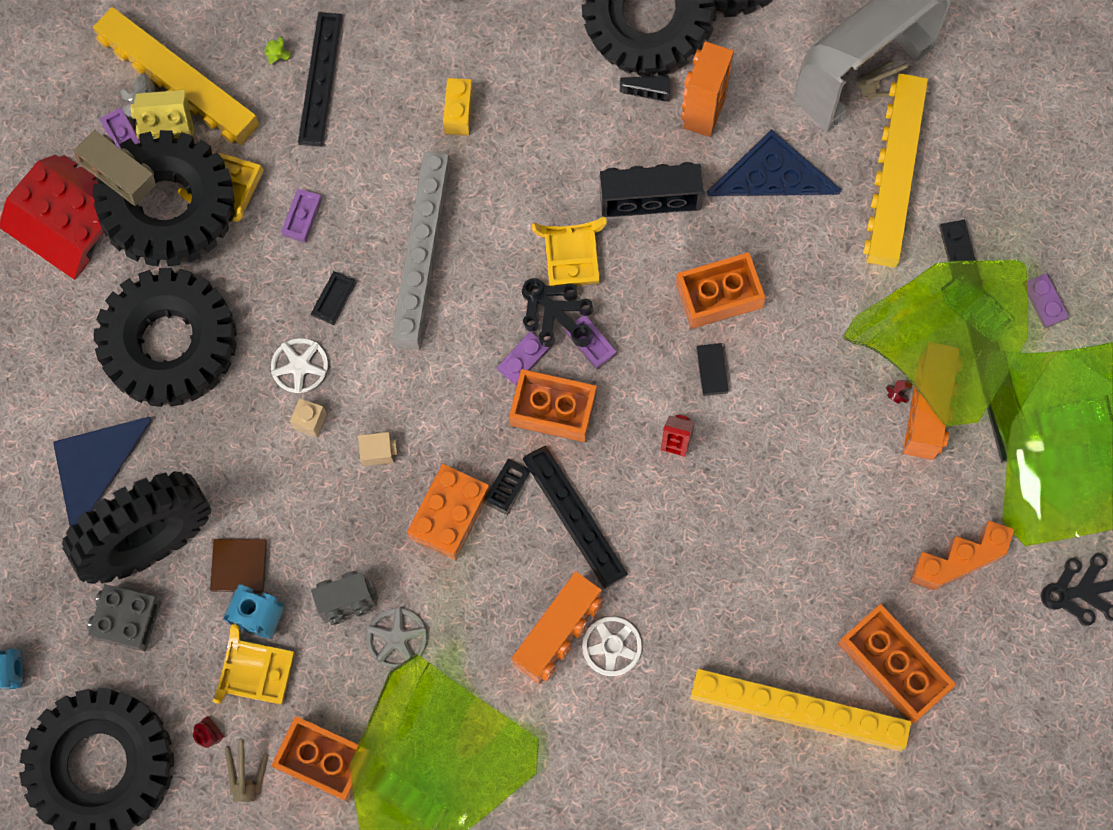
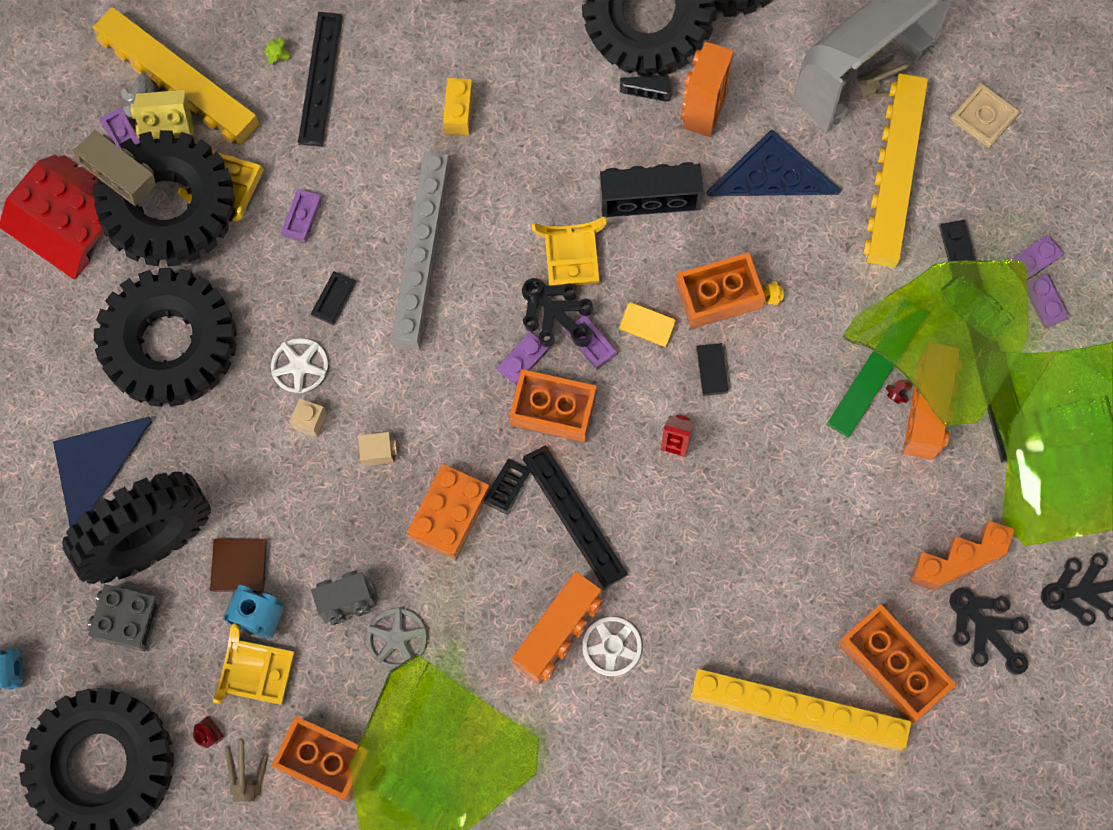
(647, 324): none -> yellow slope
(776, 293): none -> yellow plate
(860, 394): none -> green tile
(985, 115): none -> tan tile
(986, 627): none -> black plant
(1039, 256): none -> medium lavender plate

